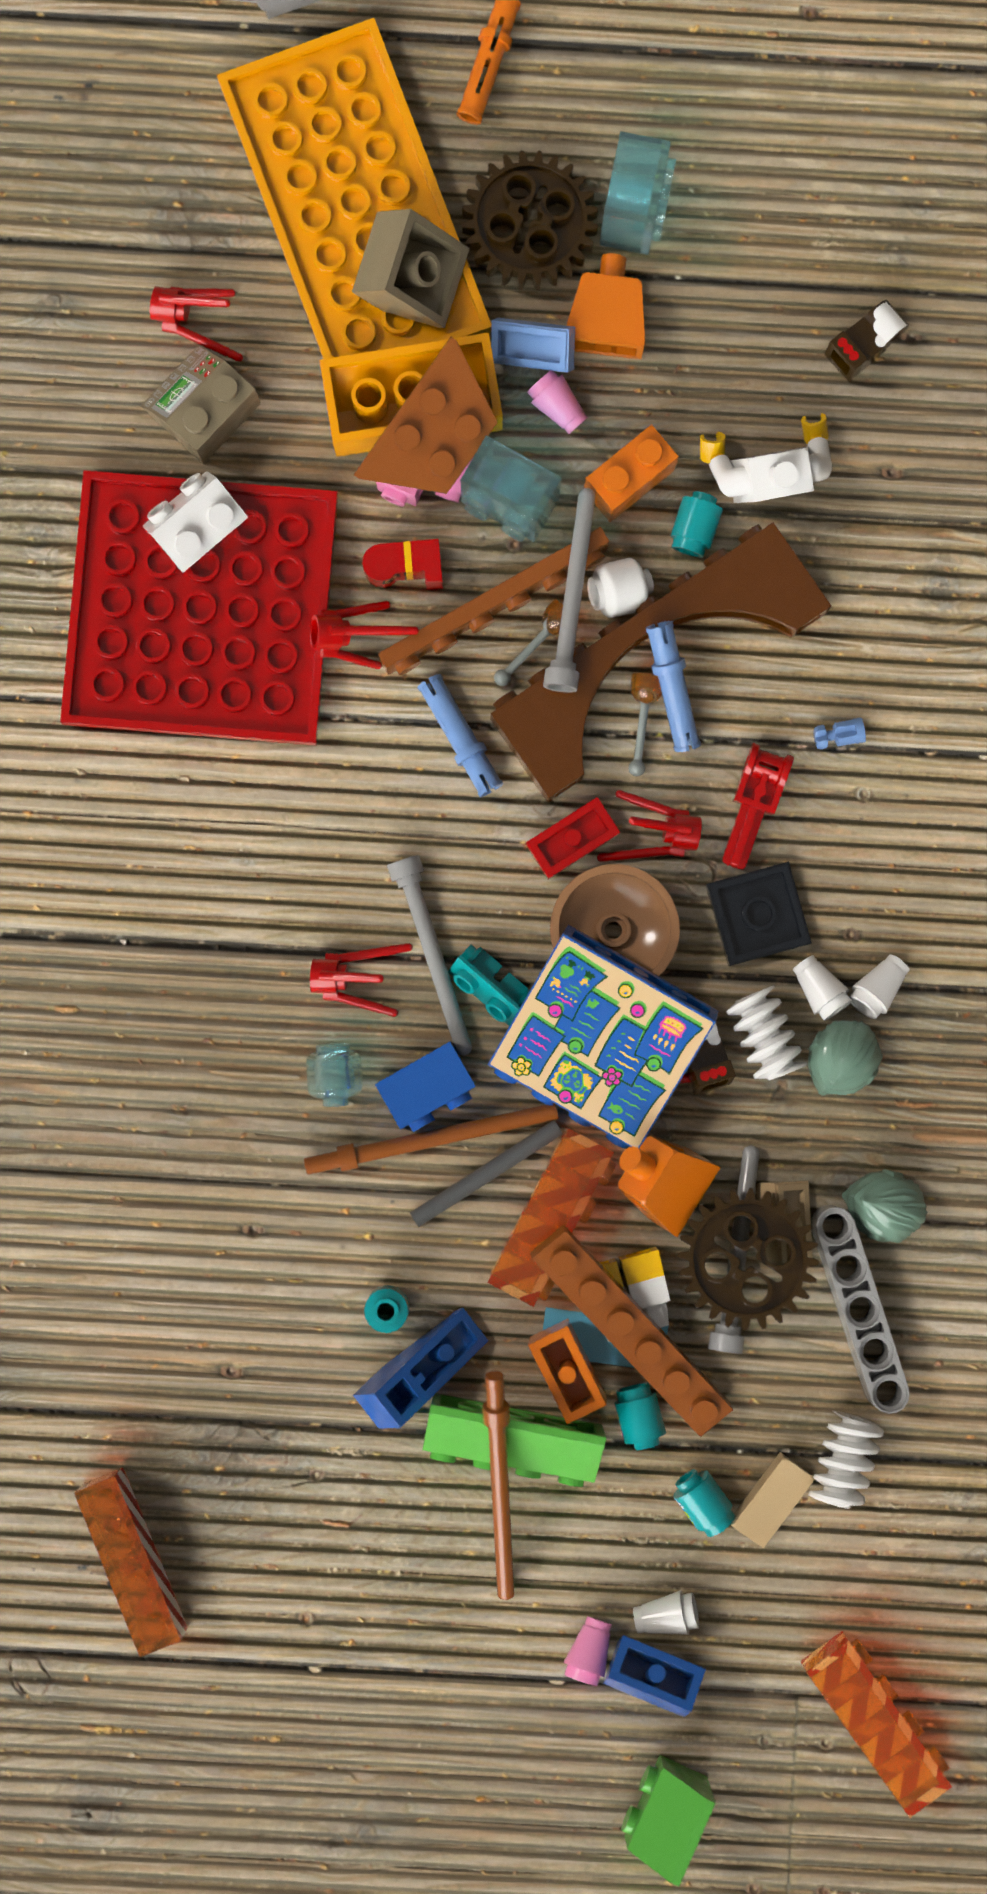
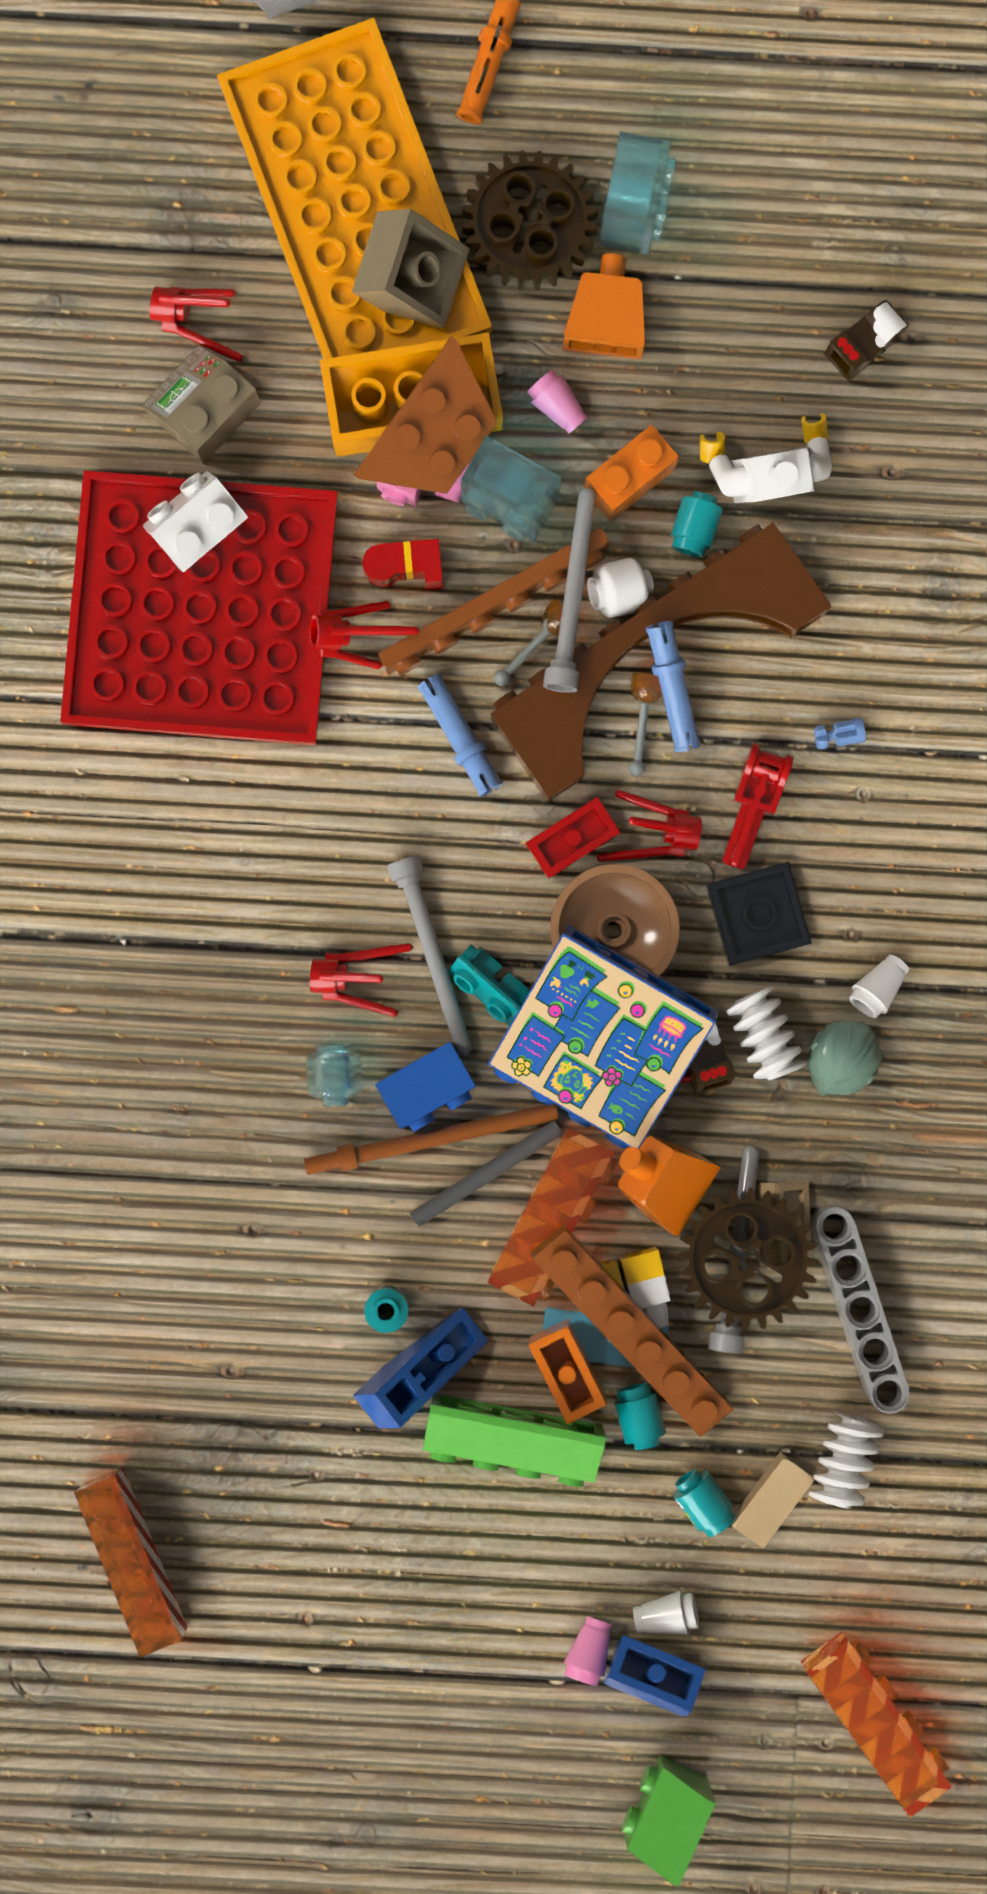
(496, 1417): dark orange bar -> none
(533, 344): medium blue tile -> none
(821, 988): white cone -> none
(886, 1206): sand green hair -> none

